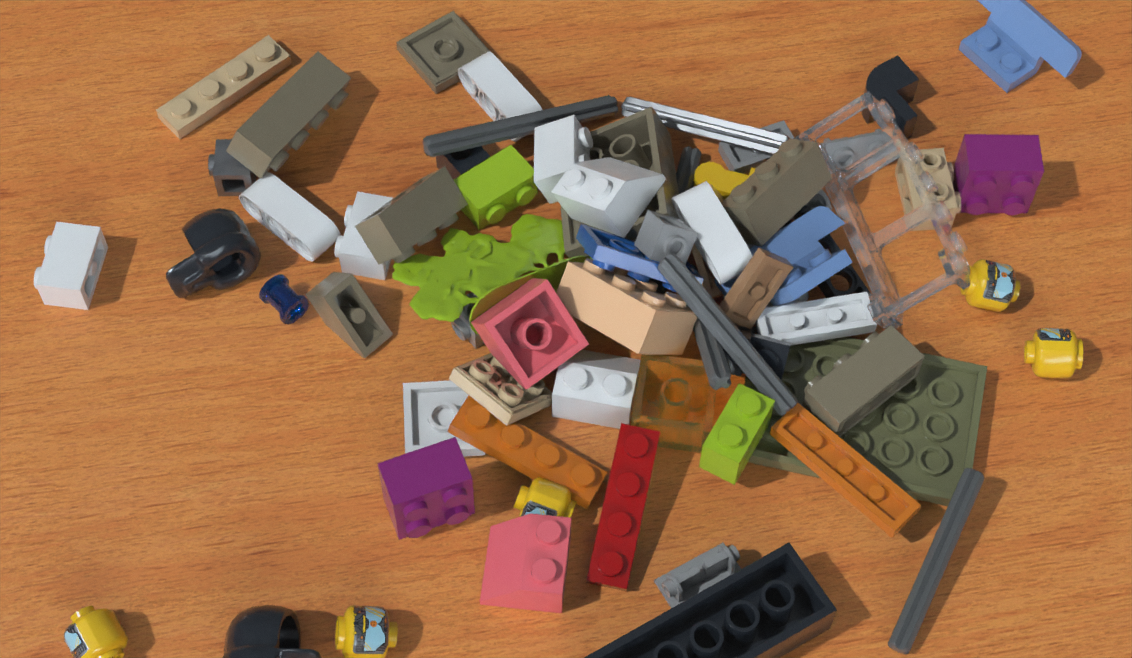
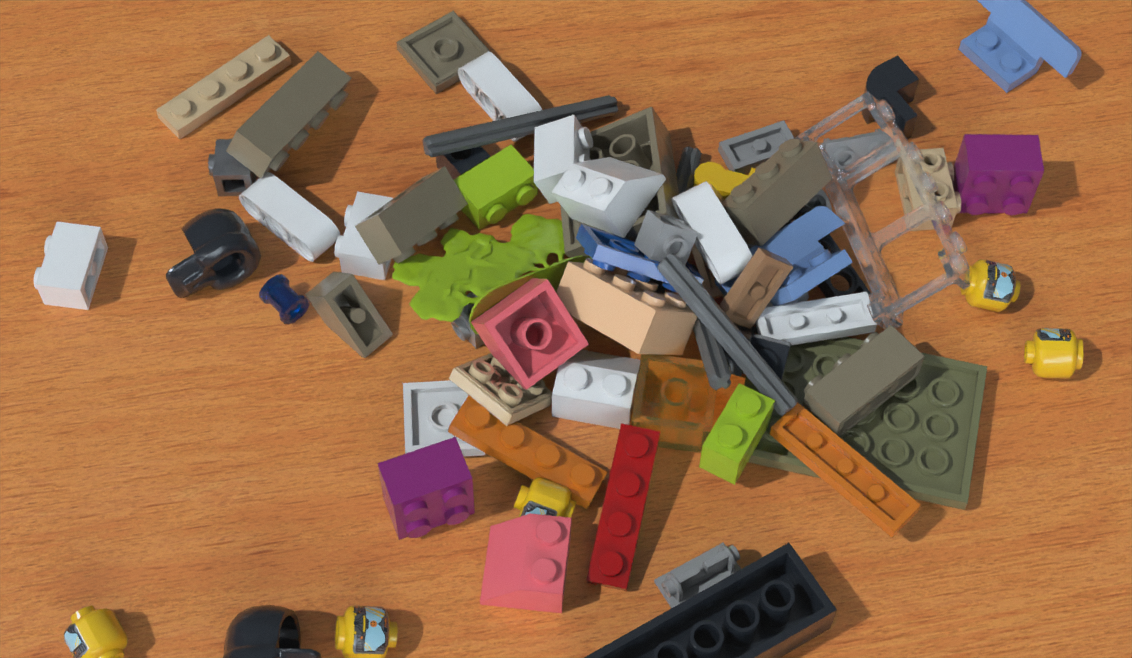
(709, 126): axle -> none
(936, 561): dark grey axle -> none

